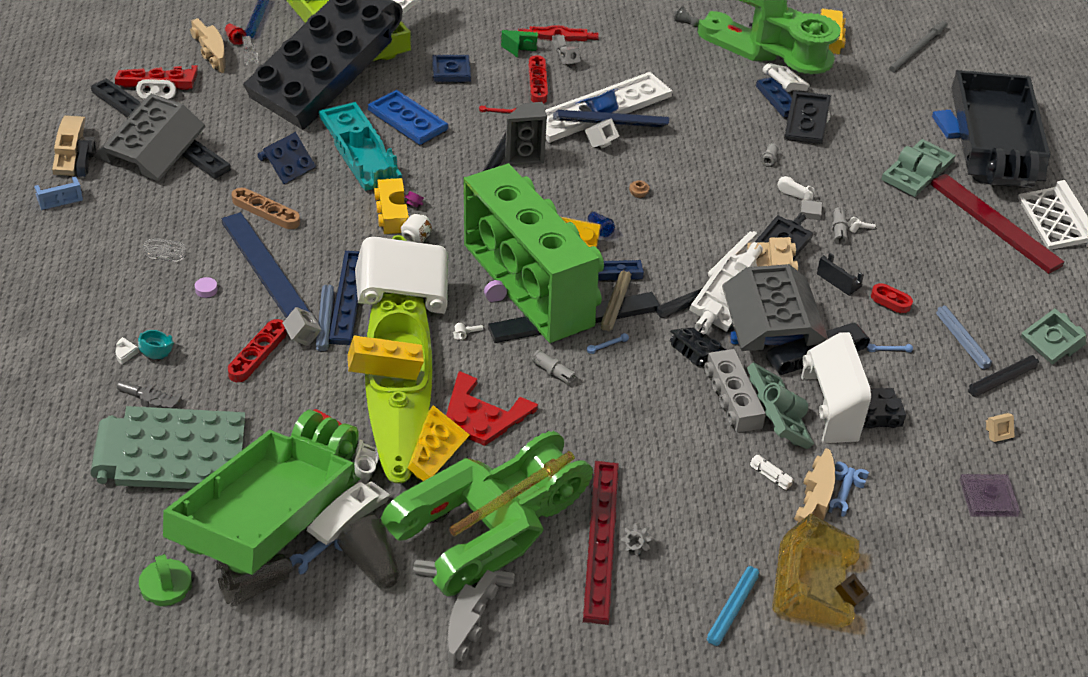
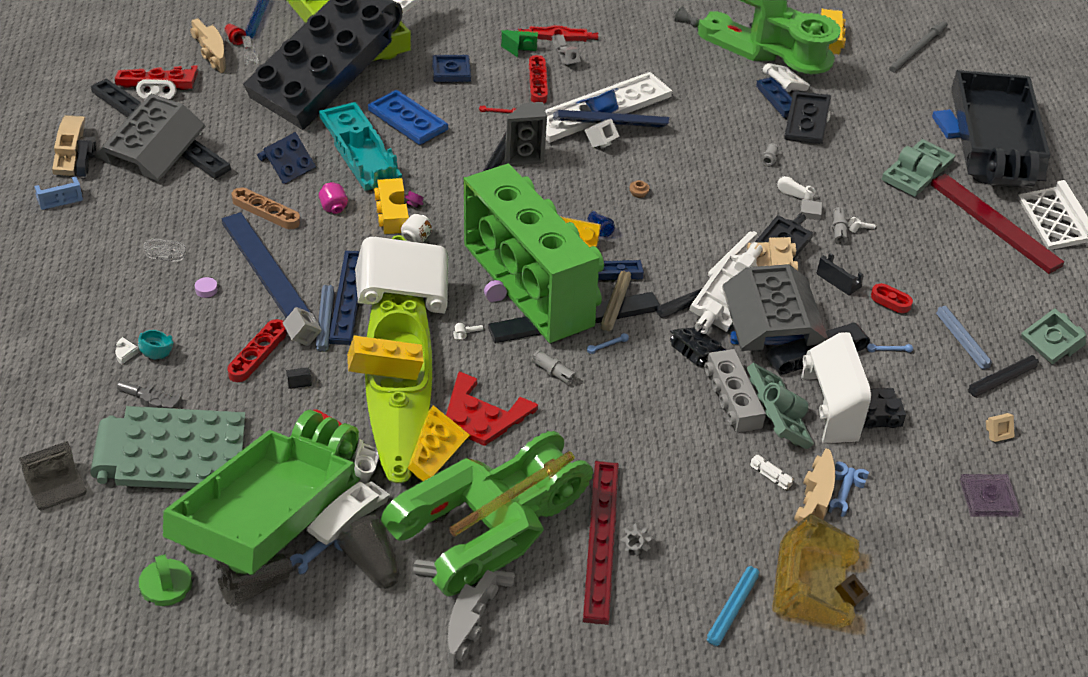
(52, 476): none -> clear smoke bracket
(298, 377): none -> black slope
(333, 198): none -> dark pink head

